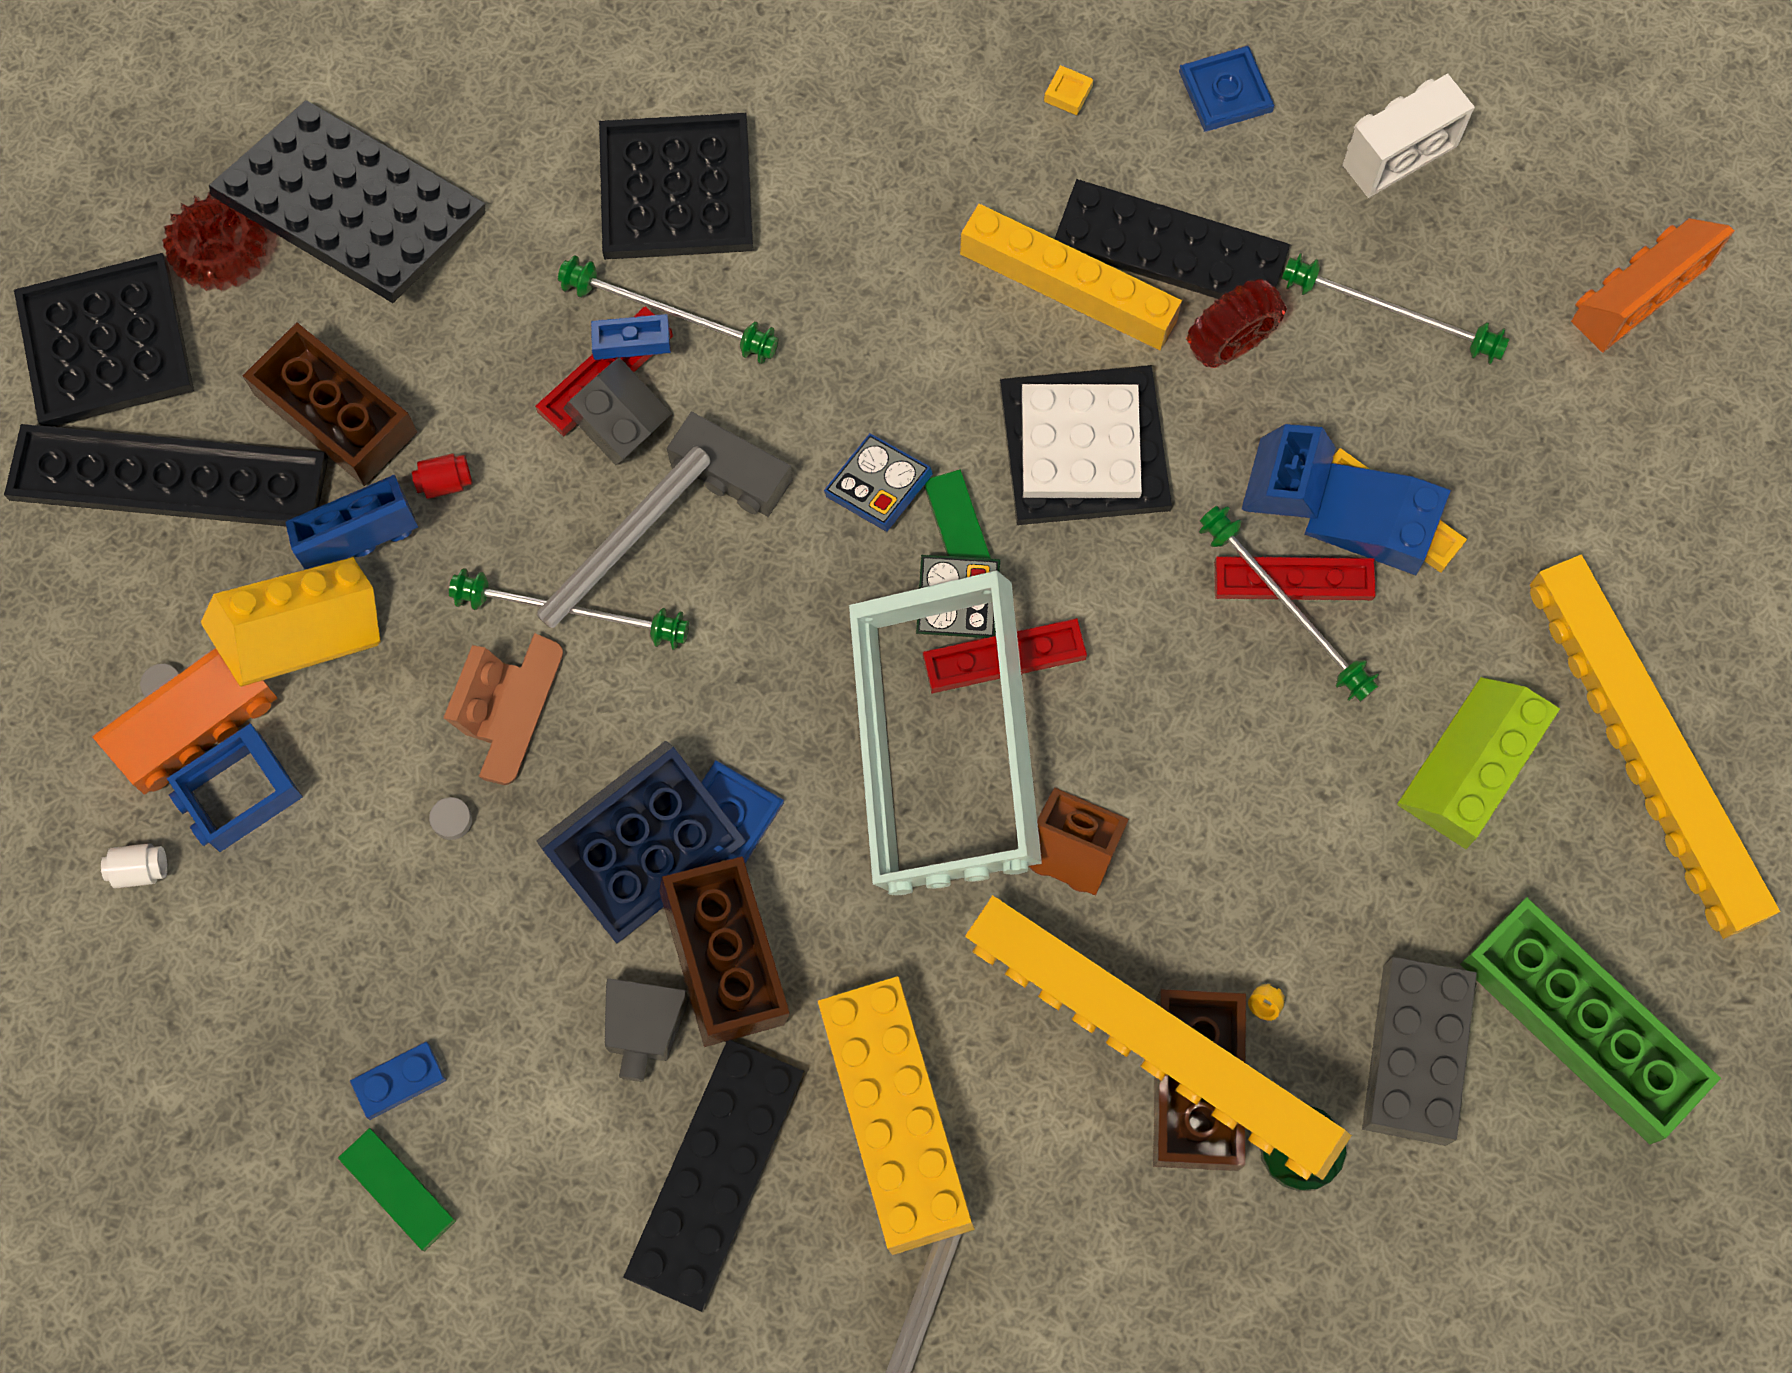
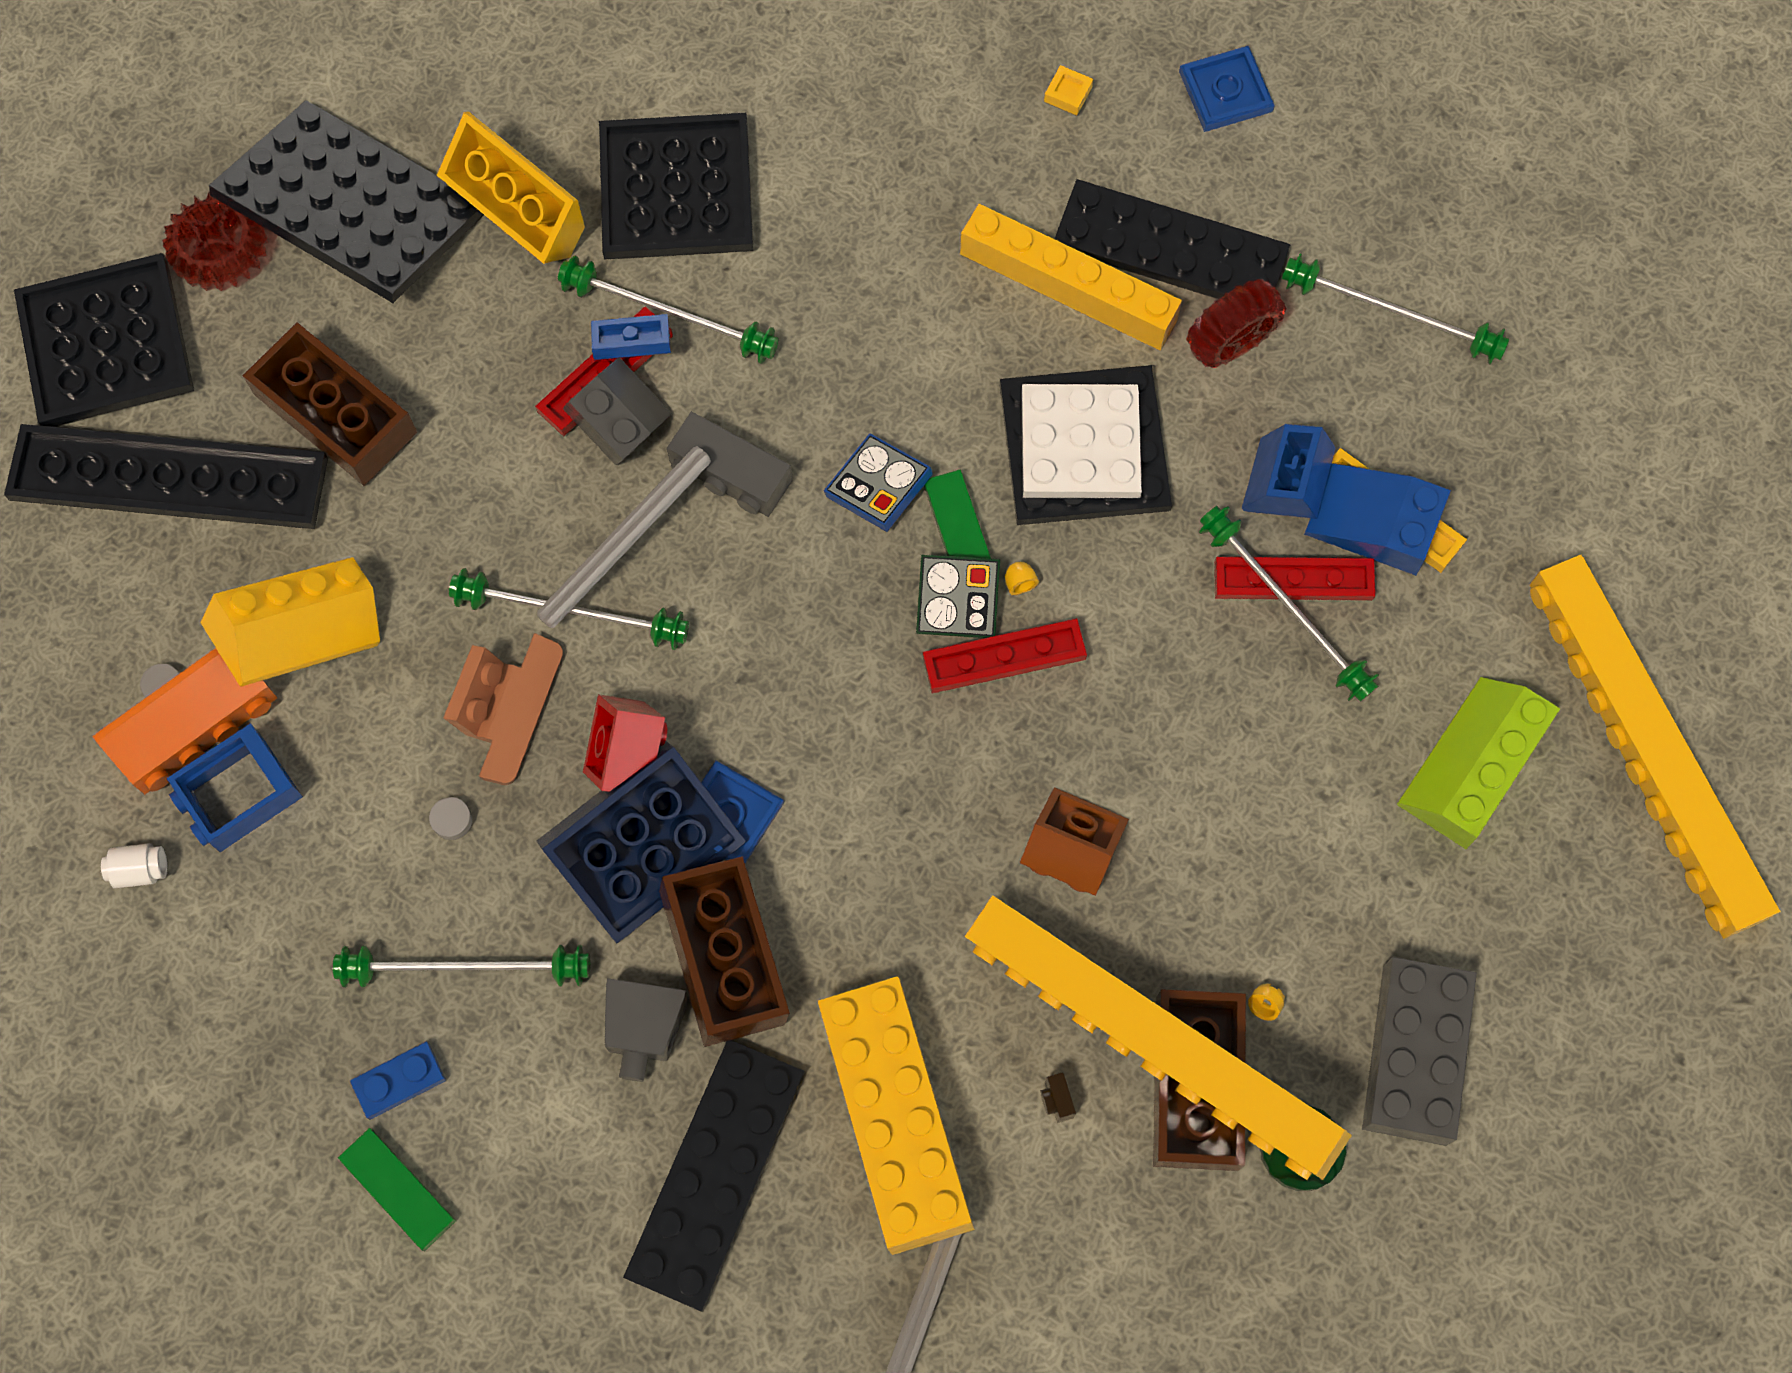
(352, 524): blue slope -> none
(362, 965): none -> green axle
(442, 475): red brick -> none
(512, 191): none -> yellow slope
(622, 740): none -> slope
(914, 605): light aqua door -> none
(1020, 578): none -> yellow hinge
(1057, 1098): none -> dark brown plate
(1407, 134): white brick -> none
(1590, 1022): bright green brick -> none
(1649, 280): orange slope -> none

